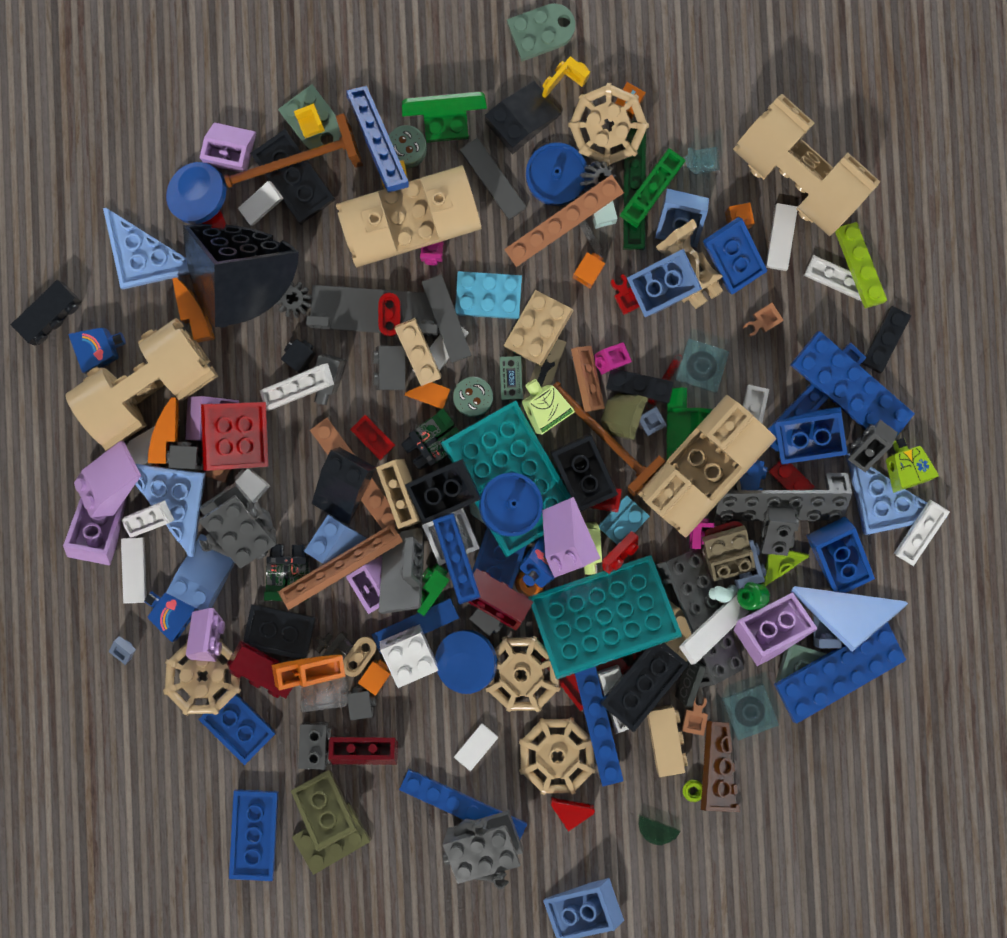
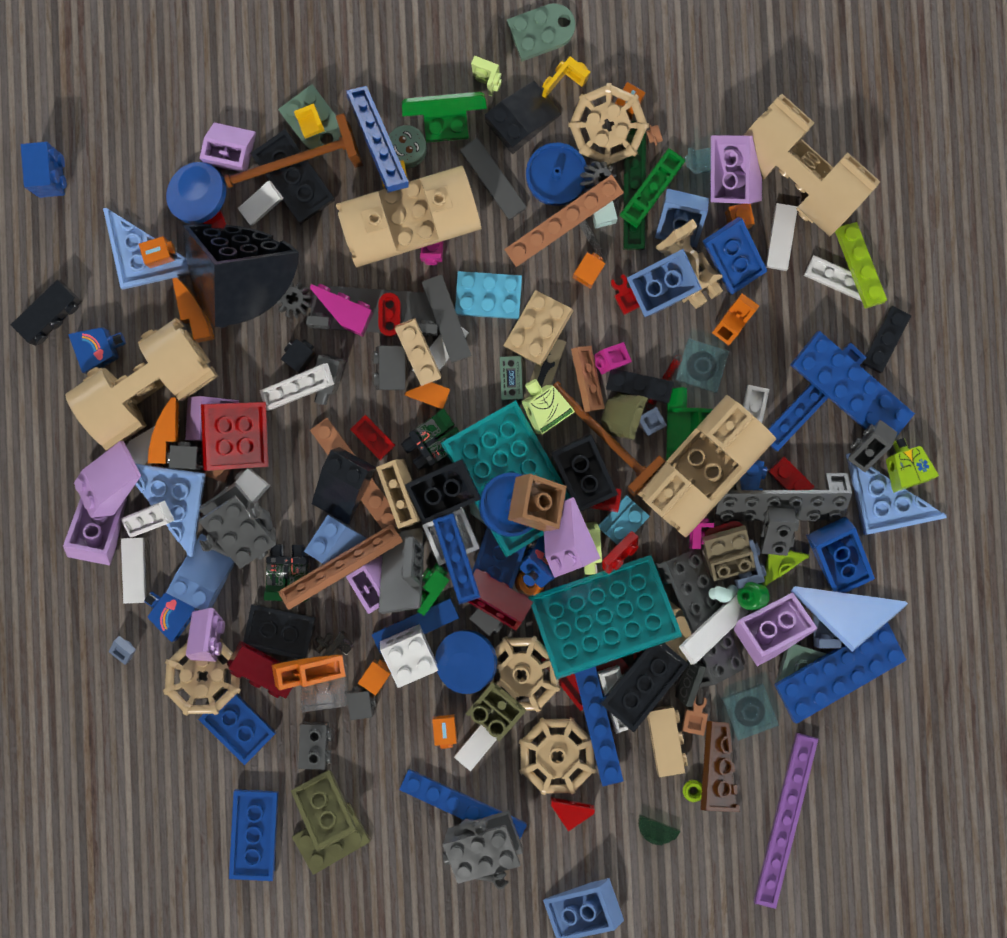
(43, 169): none -> blue brick
(157, 252): none -> orange brick
(348, 314): none -> dark pink slope
(359, 656): tan plate -> none
(363, 750): dark red brick -> none
(444, 731): none -> orange brick
(473, 397): sand green head -> none
(487, 73): none -> yellowish green bracket
(496, 711): none -> olive slope
(537, 502): none -> medium nougat brick
(654, 134): none -> nougat plate
(735, 170): none -> lavender slope
(735, 319): none -> orange brick
(765, 319): nougat plate -> none
(785, 820): none -> medium lavender tile
(811, 436): blue slope -> none
(921, 532): white tile -> none

